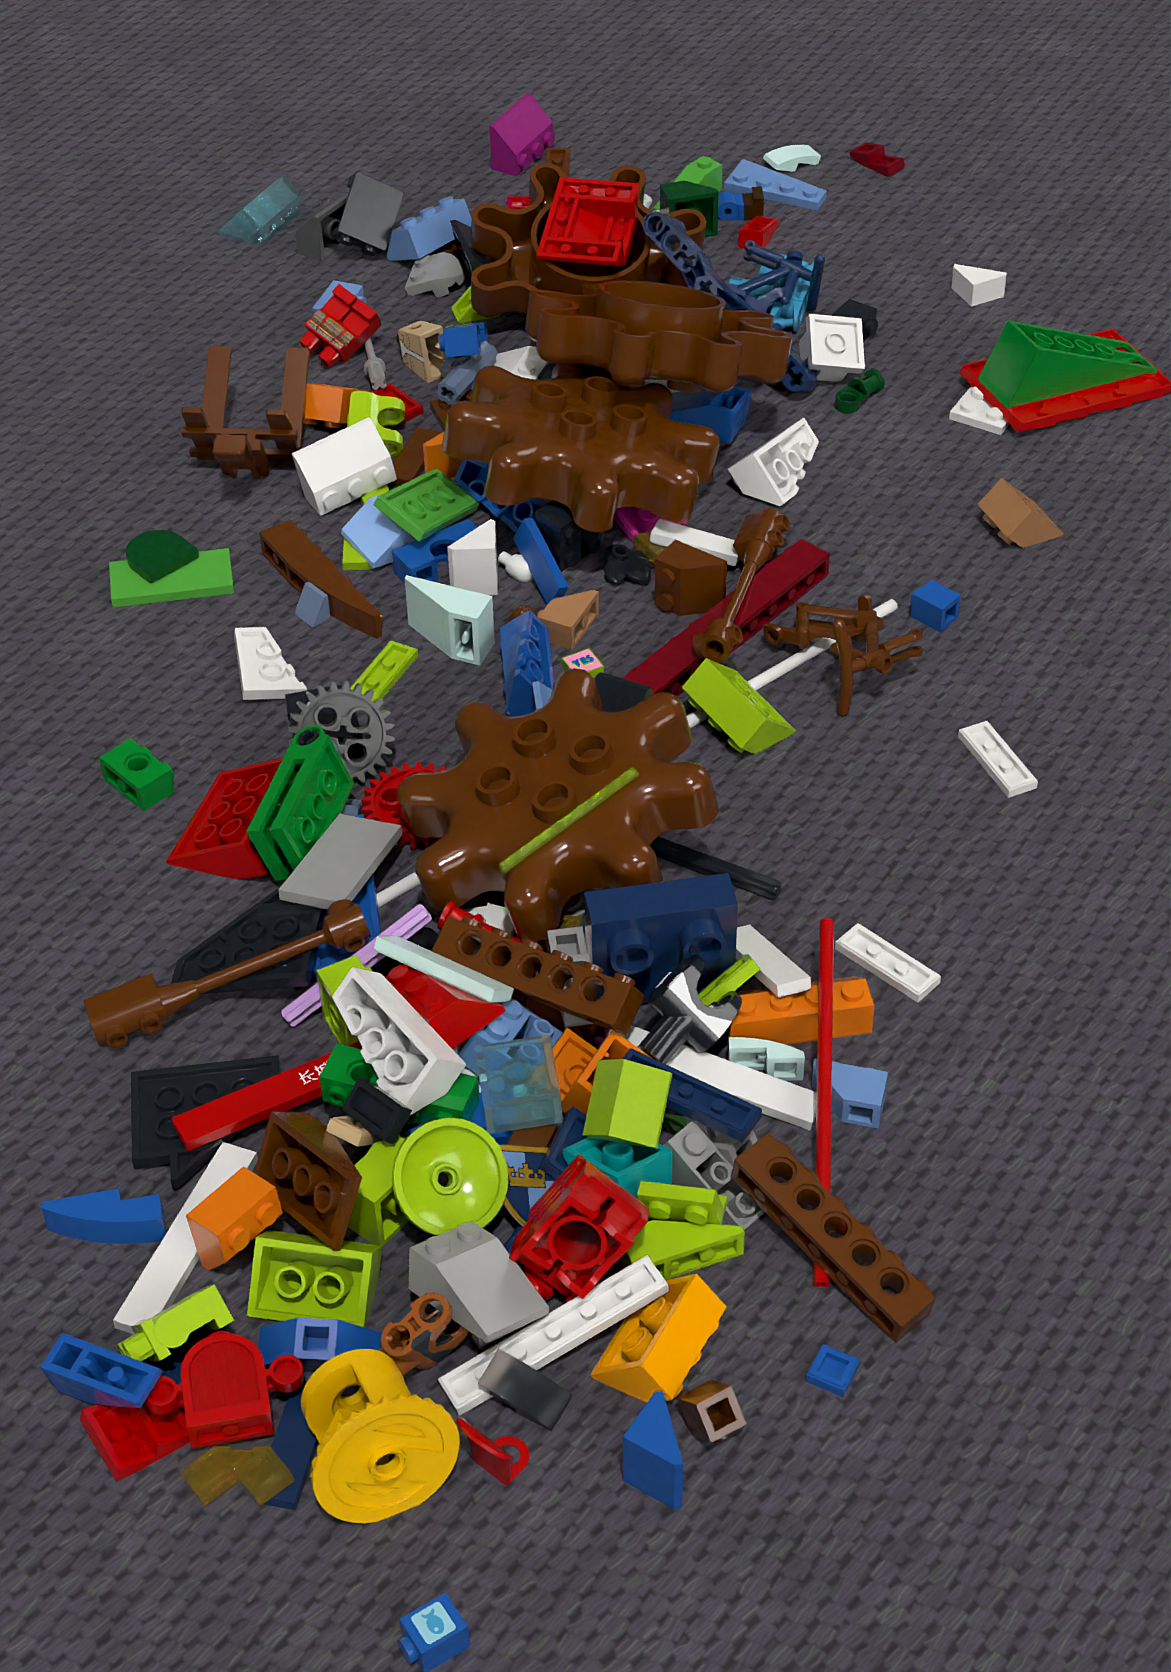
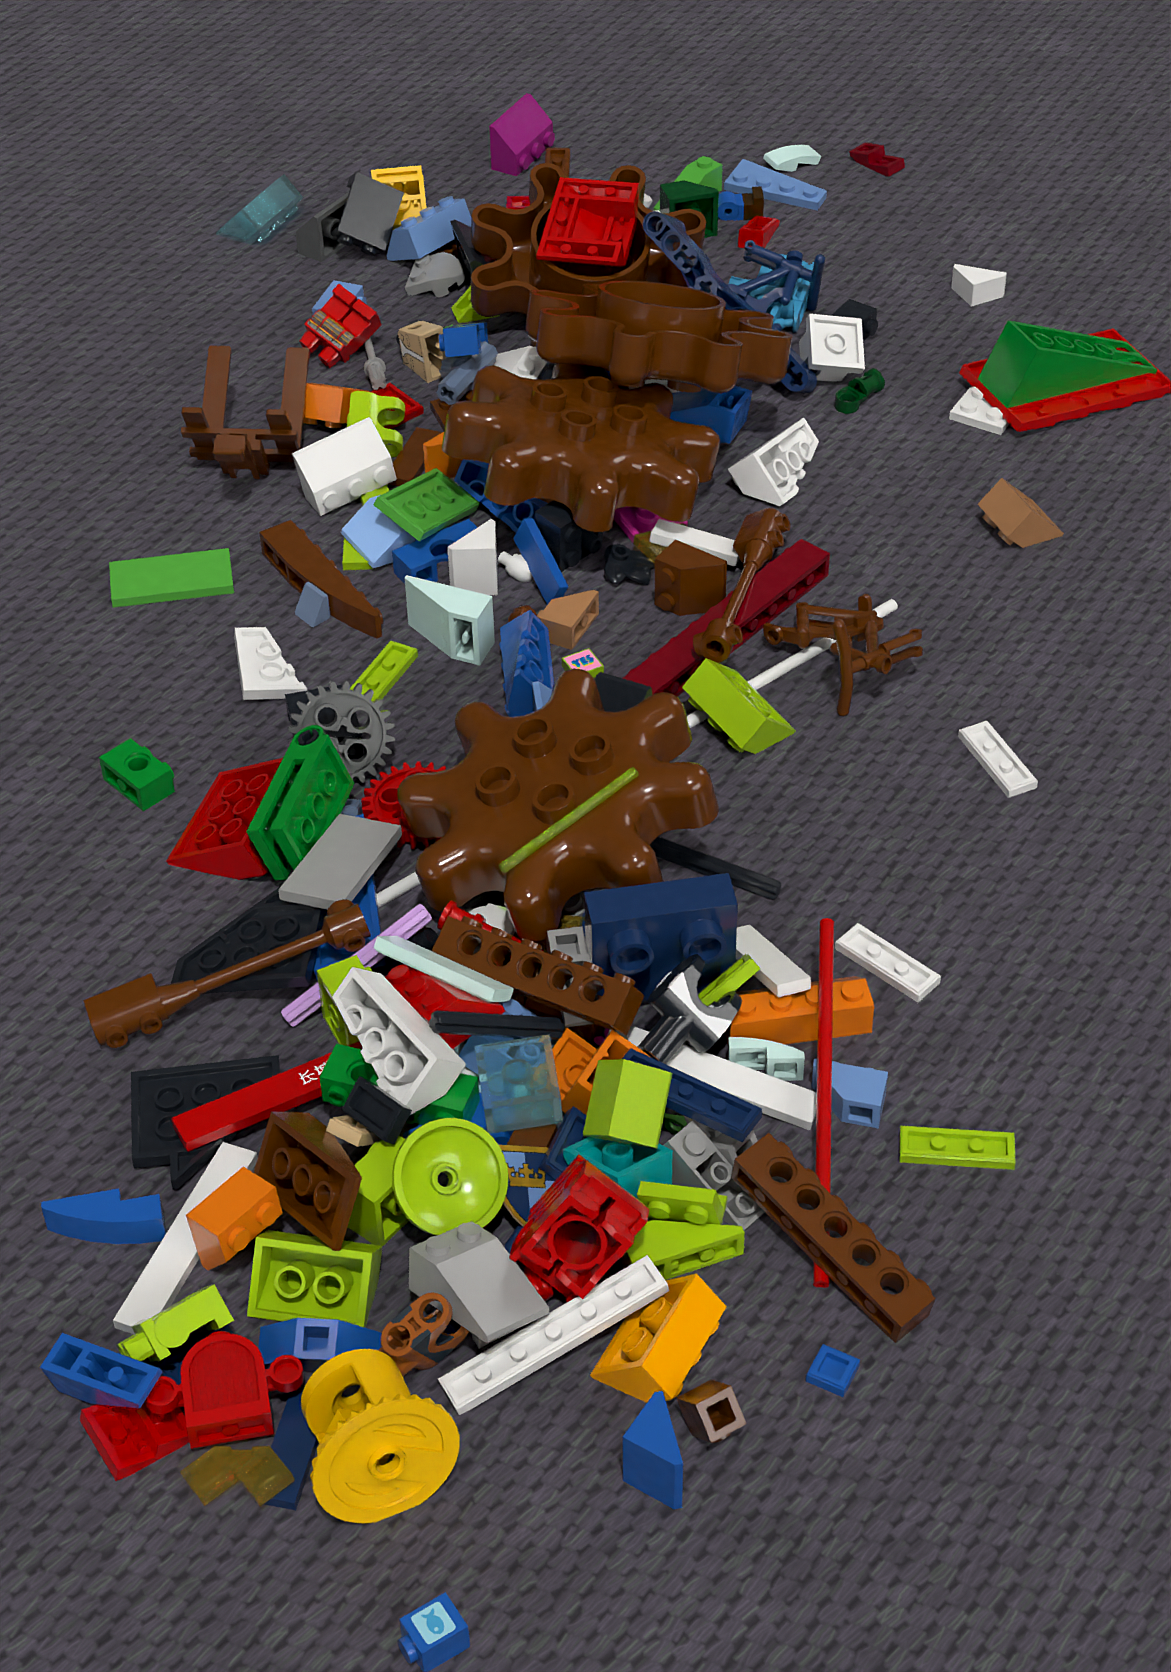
(159, 553): dark green tile -> none
(410, 182): none -> yellow bracket
(491, 1455): red piece -> none
(495, 1025): none -> black axle
(524, 1389): black slope -> none
(935, 605): blue brick -> none
(957, 1147): none -> lime tile

